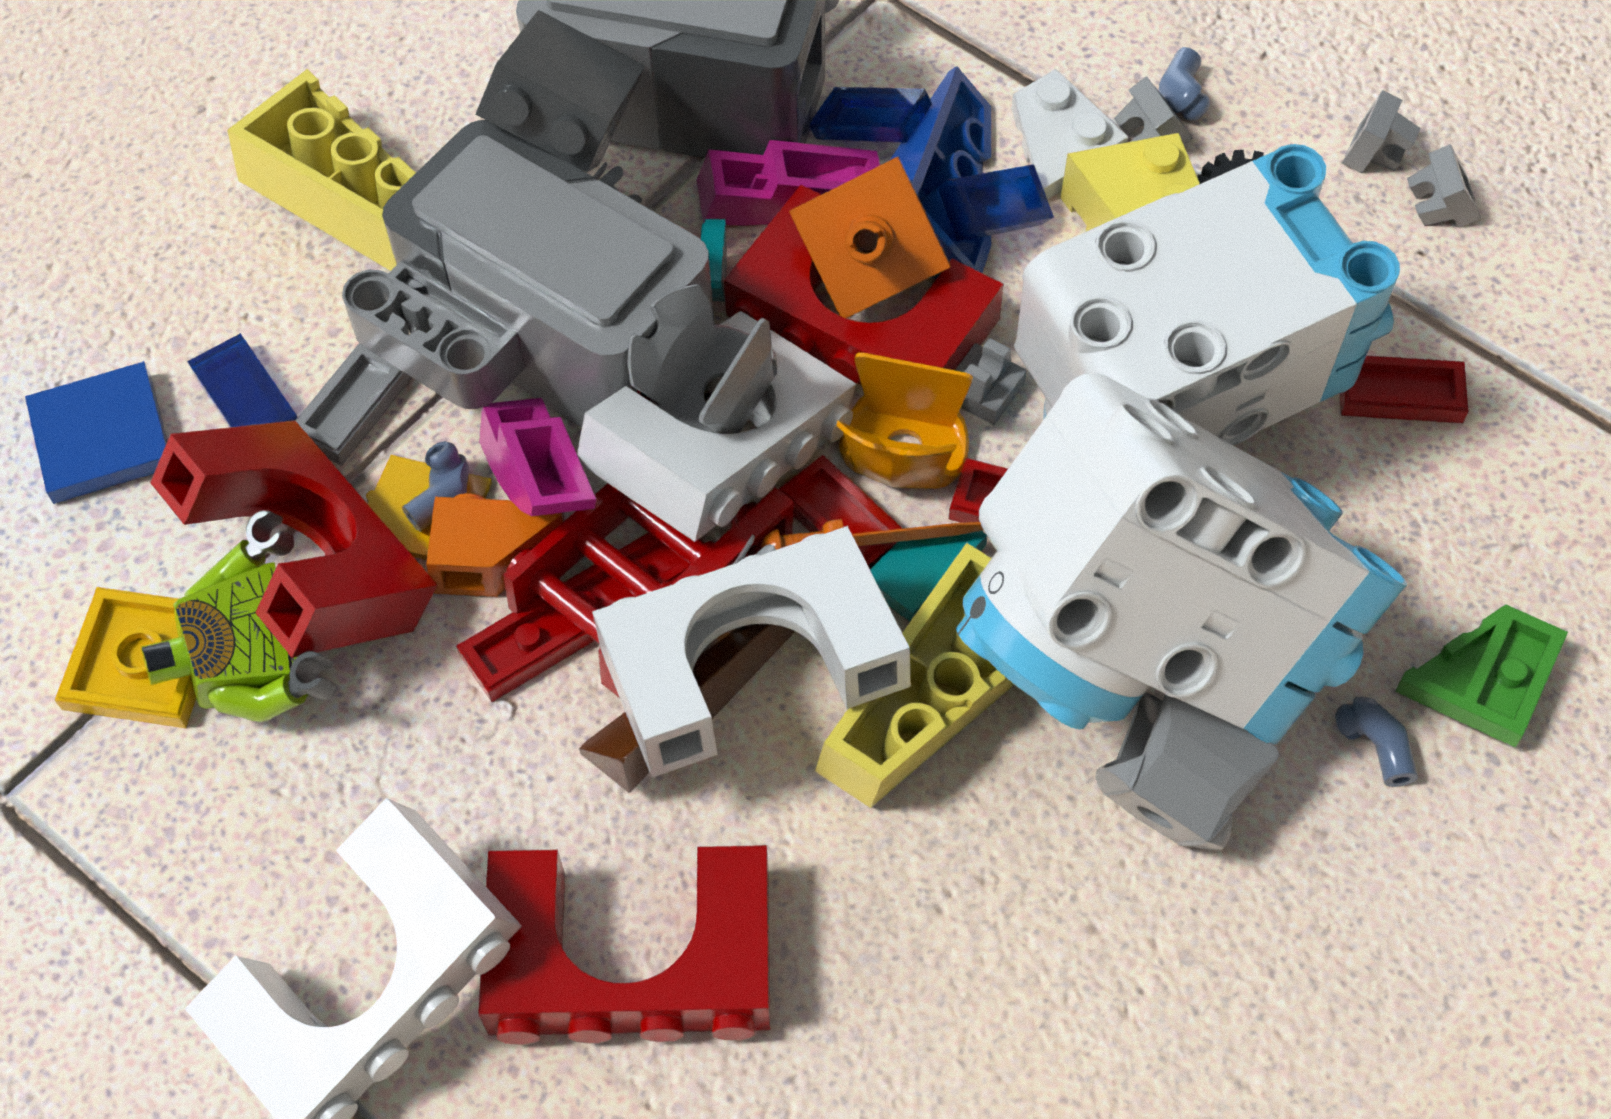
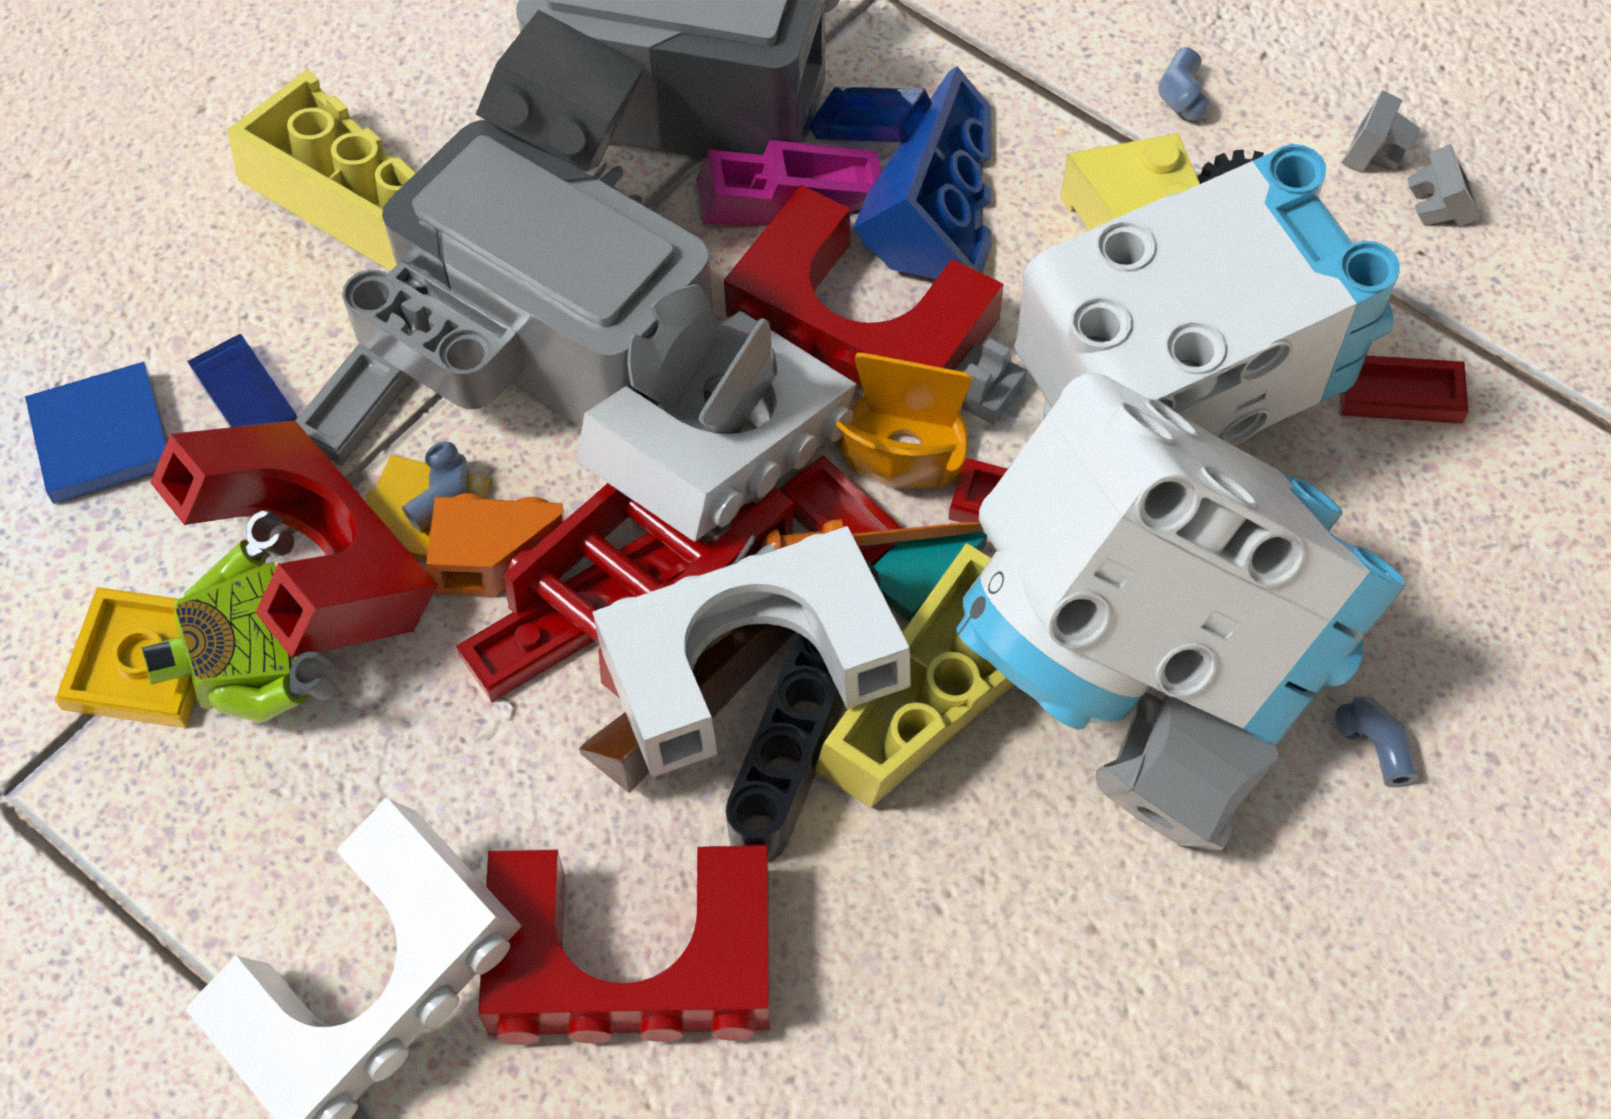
(533, 458): dark pink slope -> none
(714, 236): teal tile -> none
(788, 735): none -> black beam
(870, 238): orange tile -> none
(995, 202): clear blue tile -> none
(1058, 122): white wing -> none
(1152, 111): light grey tile -> none
(1490, 674): bright green wing -> none

